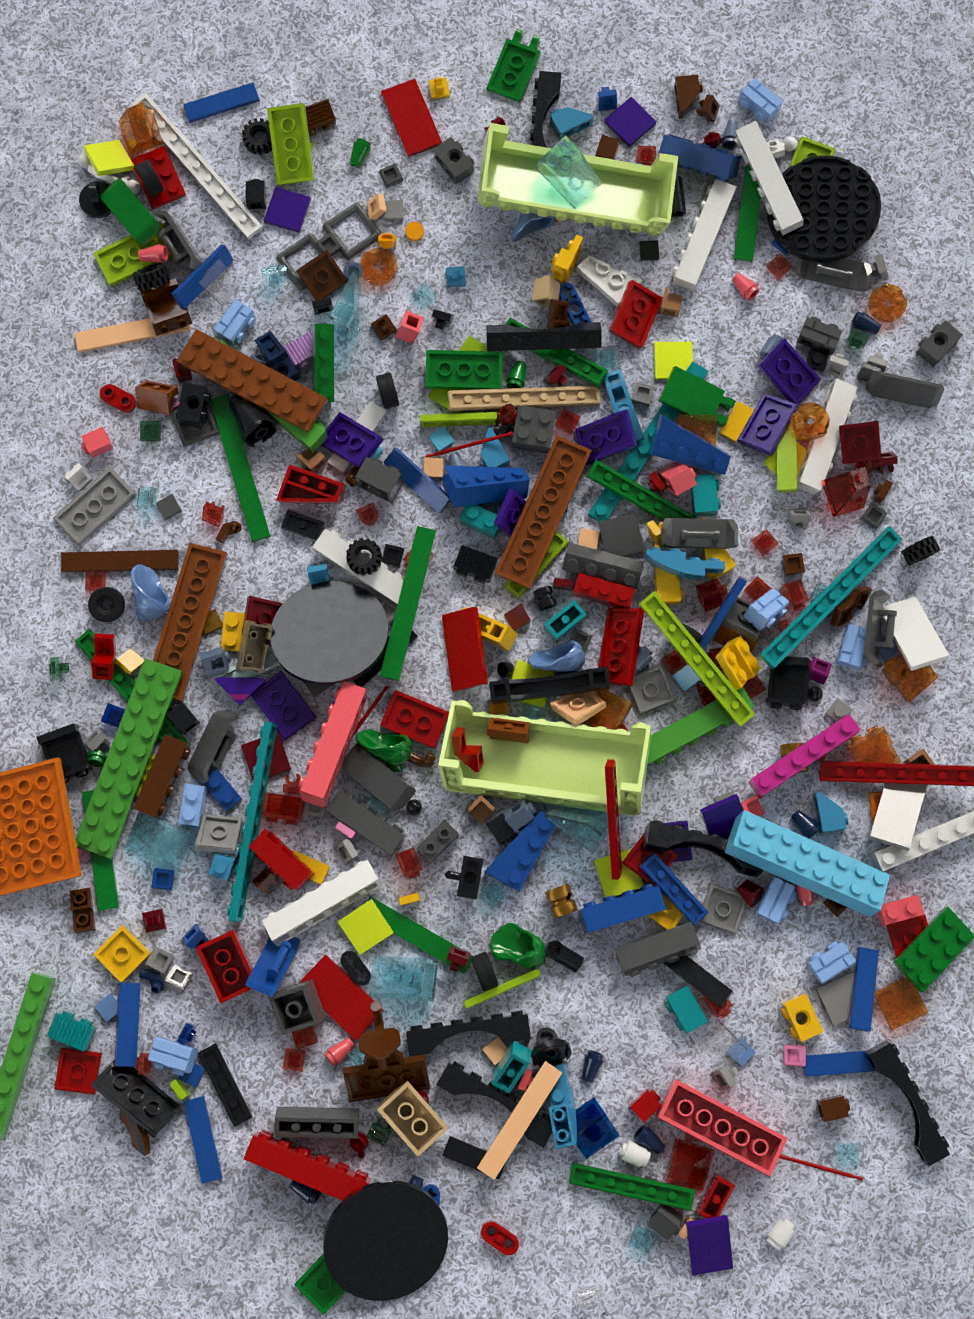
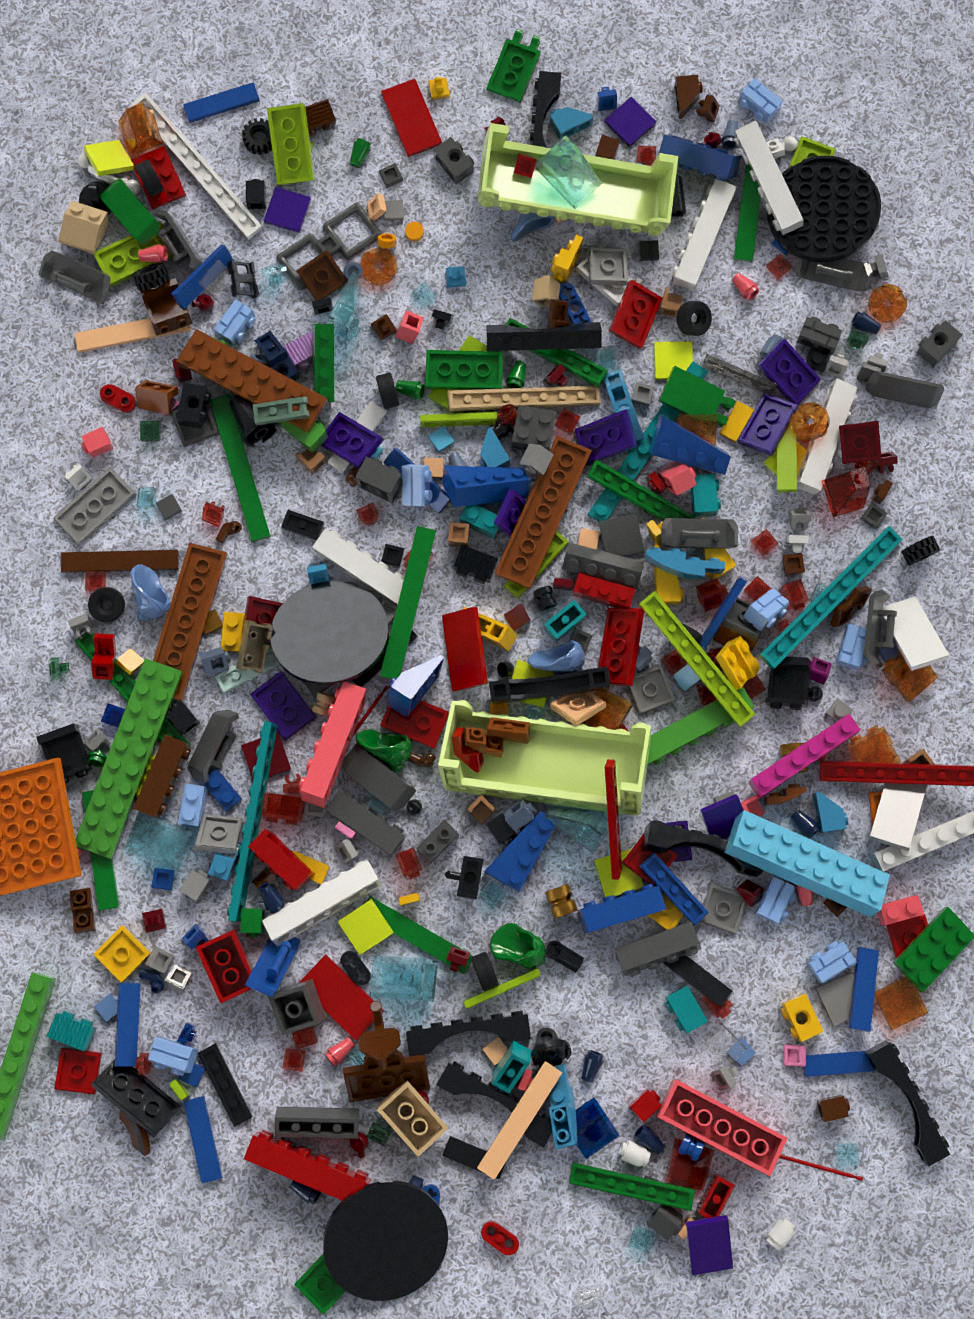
(75, 276): none -> dark grey piece
(81, 624): none -> light grey tile
(83, 227): none -> tan slope
(196, 884): none -> light grey brick
(203, 302): none -> dark red piece
(237, 278): none -> black piece
(239, 687): dark purple tile -> none
(252, 921): none -> green brick
(271, 898): none -> dark blue cone
(280, 410): none -> sand green plate
(309, 488): red wedge -> none
(323, 703): none -> tan wheel
(369, 567): black tyre -> none
(412, 389): none -> green cone
(412, 685): none -> slope
(416, 485): none -> light blue brick
(458, 534): none -> medium nougat panel
(469, 444): red piece -> none
(478, 740): none -> dark orange slope
(525, 165): none -> red plate
(536, 459): none -> light grey brick
(608, 266): none -> light grey tile
(684, 318): none -> black tyre
(691, 1147): none -> blue wheel
(738, 374): none -> clear smoke tile
(788, 794): none -> dark orange slope
(797, 541): none -> white tile

